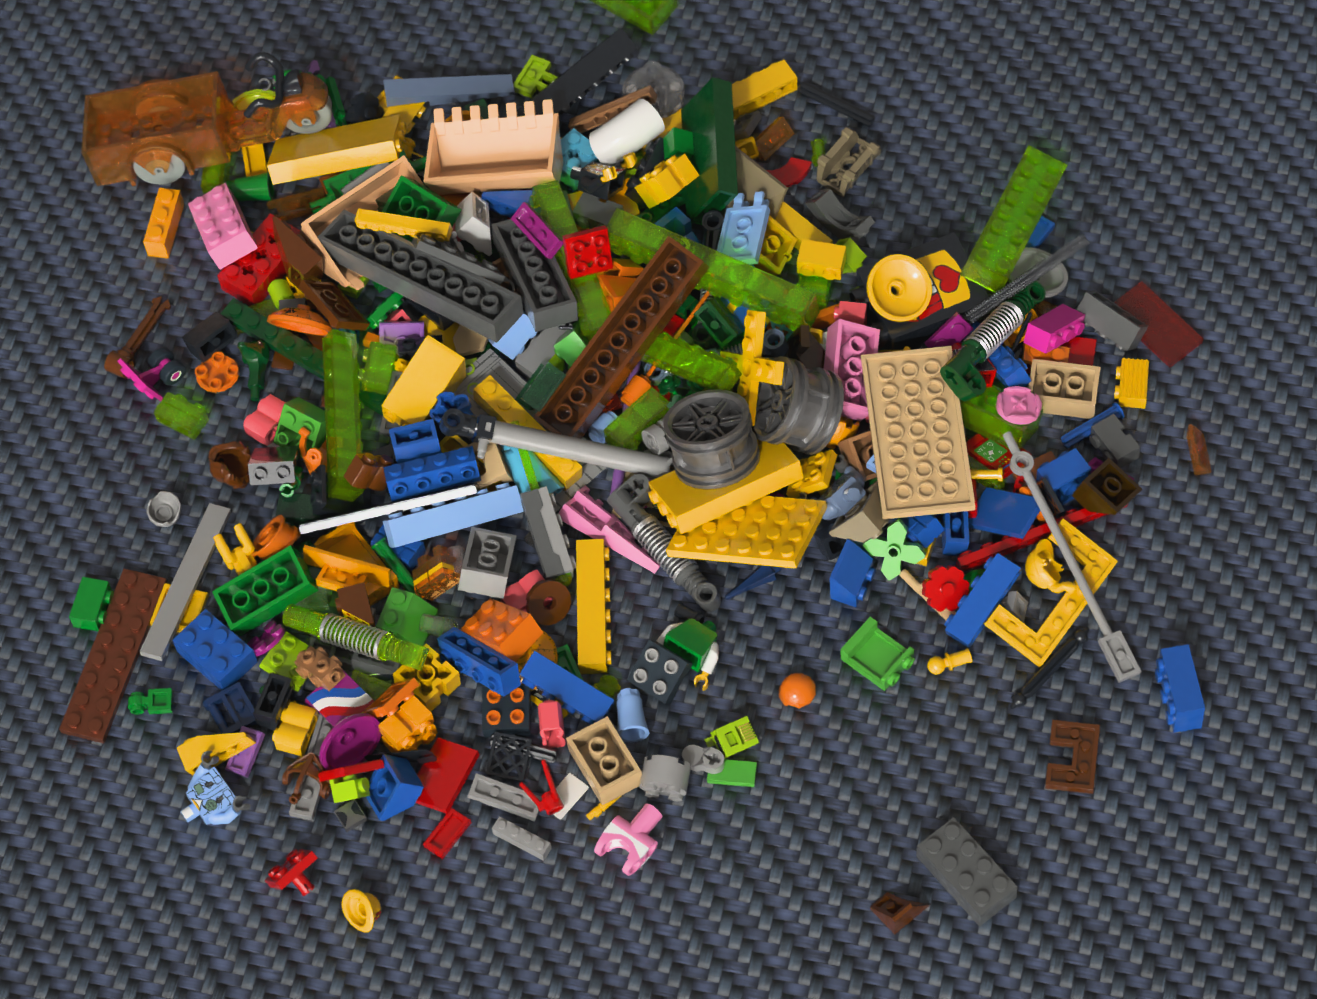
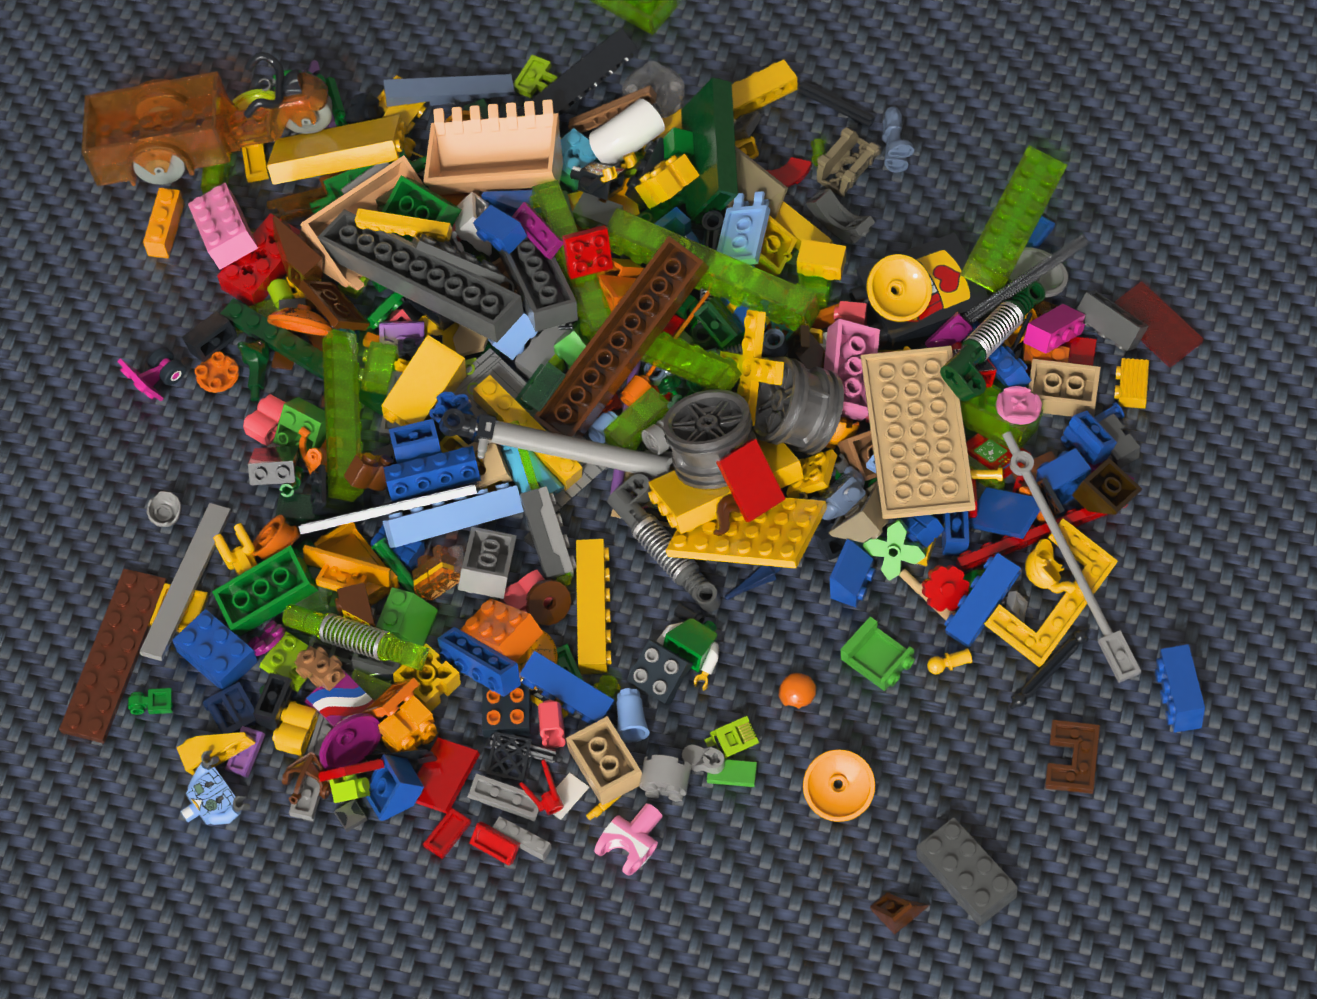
(91, 604): green brick -> none
(128, 352): reddish brown piece -> none
(181, 415): clear neon green brick -> none
(230, 464): reddish brown hair -> none
(252, 188): green plant -> none
(292, 871): red plate -> none
(361, 909): yellow hat -> none
(436, 624): clear piece -> none
(494, 843): none -> red tile
(499, 229): none -> blue brick
(591, 519): bright pink wedge -> none
(723, 509): none -> reddish brown piece
(750, 480): none -> red tile
(773, 138): clear orange plate -> none
(842, 802): none -> light orange dish
(854, 255): lime brick -> none
(896, 149): none -> sand blue piece
(1089, 438): none -> blue brick
(1198, 451): clear orange slope -> none

